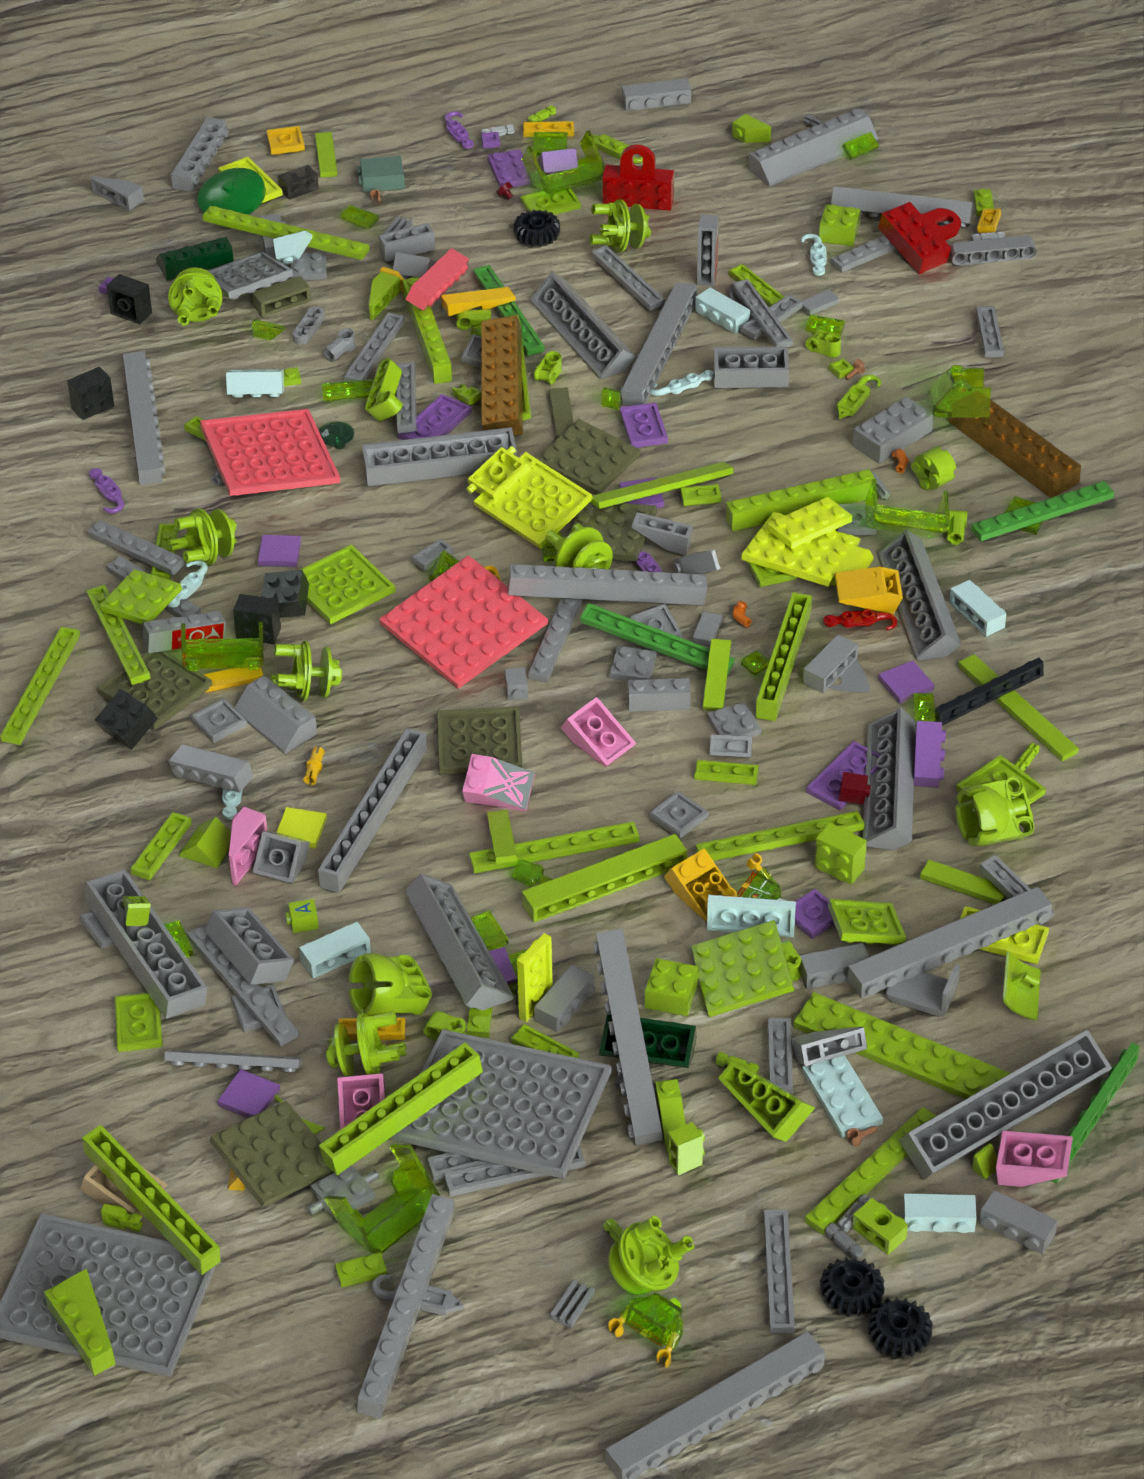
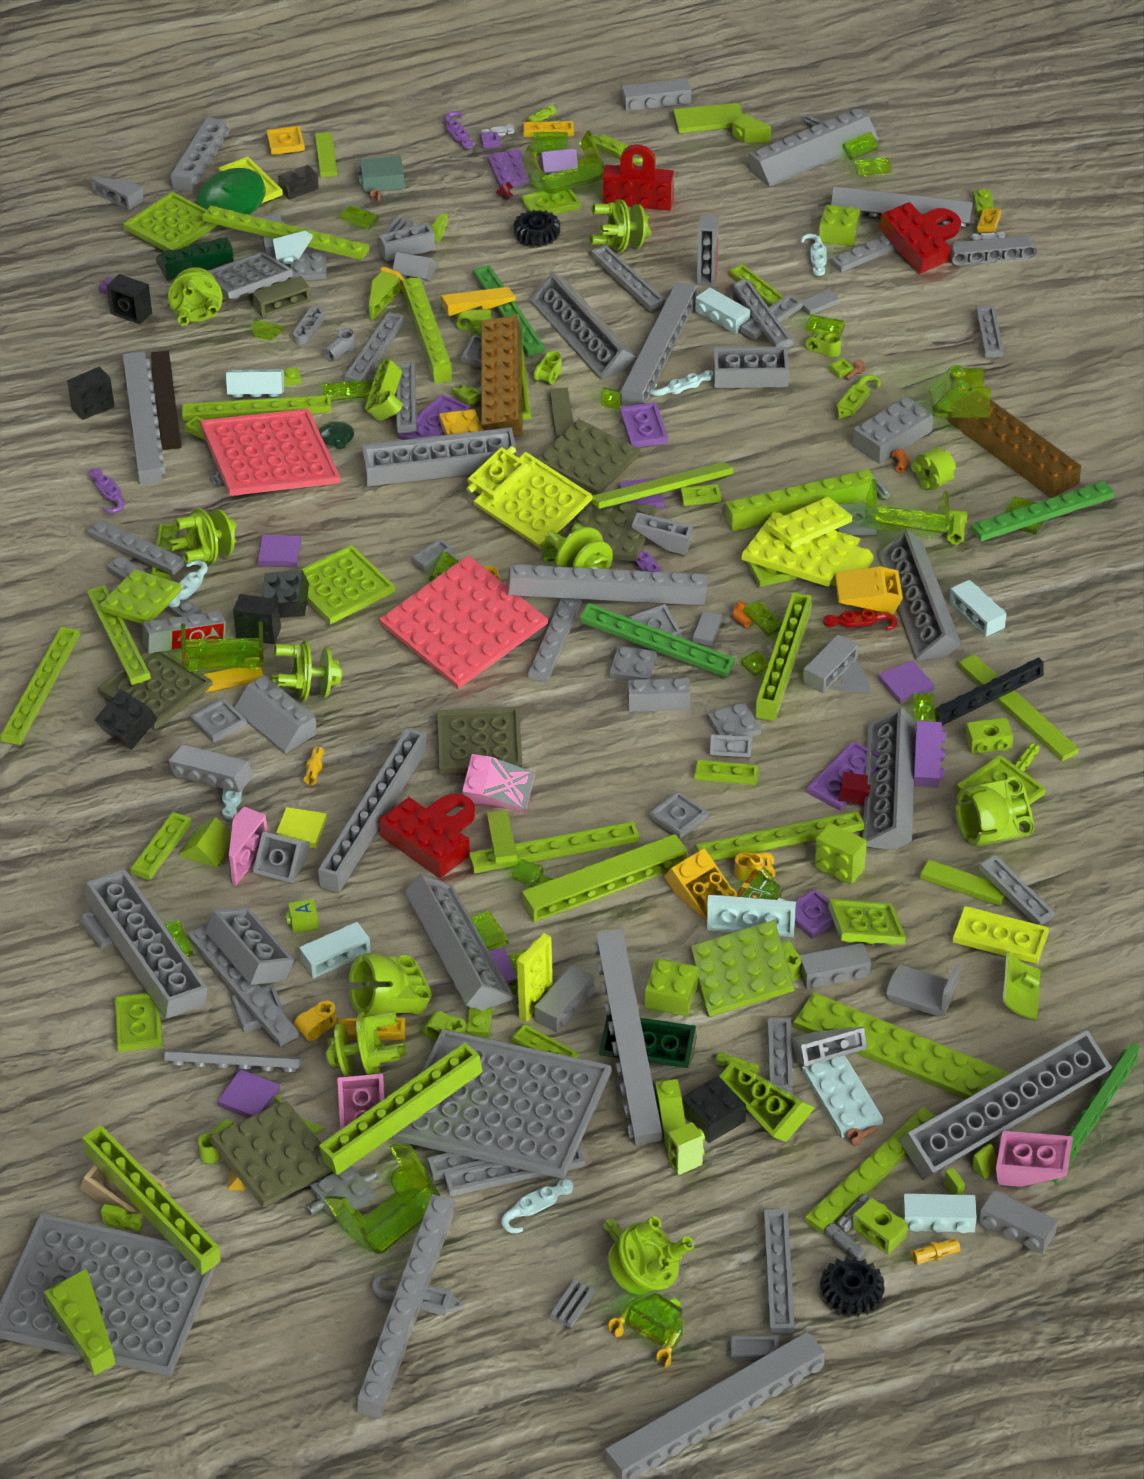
(136, 910): lime slope -> none
(166, 400): none -> dark brown tile
(170, 223): none -> lime plate
(207, 1152): none -> lime piece
(226, 409): none -> lime plate
(315, 1022): none -> yellow piece
(360, 1269): lime plate -> none
(429, 833): none -> red brick
(438, 279): coral brick -> none
(439, 226): none -> lime plate
(460, 422): none -> yellow plate
(516, 683): light grey brick -> none
(535, 1202): none -> light aqua piece
(598, 733): bright pink slope -> none
(697, 563): light grey slope -> none
(706, 117): none -> lime tile
(714, 1109): none -> pearl dark grey brick
(717, 674): lime tile -> none
(741, 870): none -> yellow piece
(752, 1347): none -> light grey tile
(763, 617): none -> clear neon green plate
(873, 166): none -> clear neon green plate
(908, 1339): black gear -> none
(935, 1251): none -> yellow pin
(949, 942): light grey brick -> none
(953, 1182): none -> lime tile
(989, 735): none -> lime brick

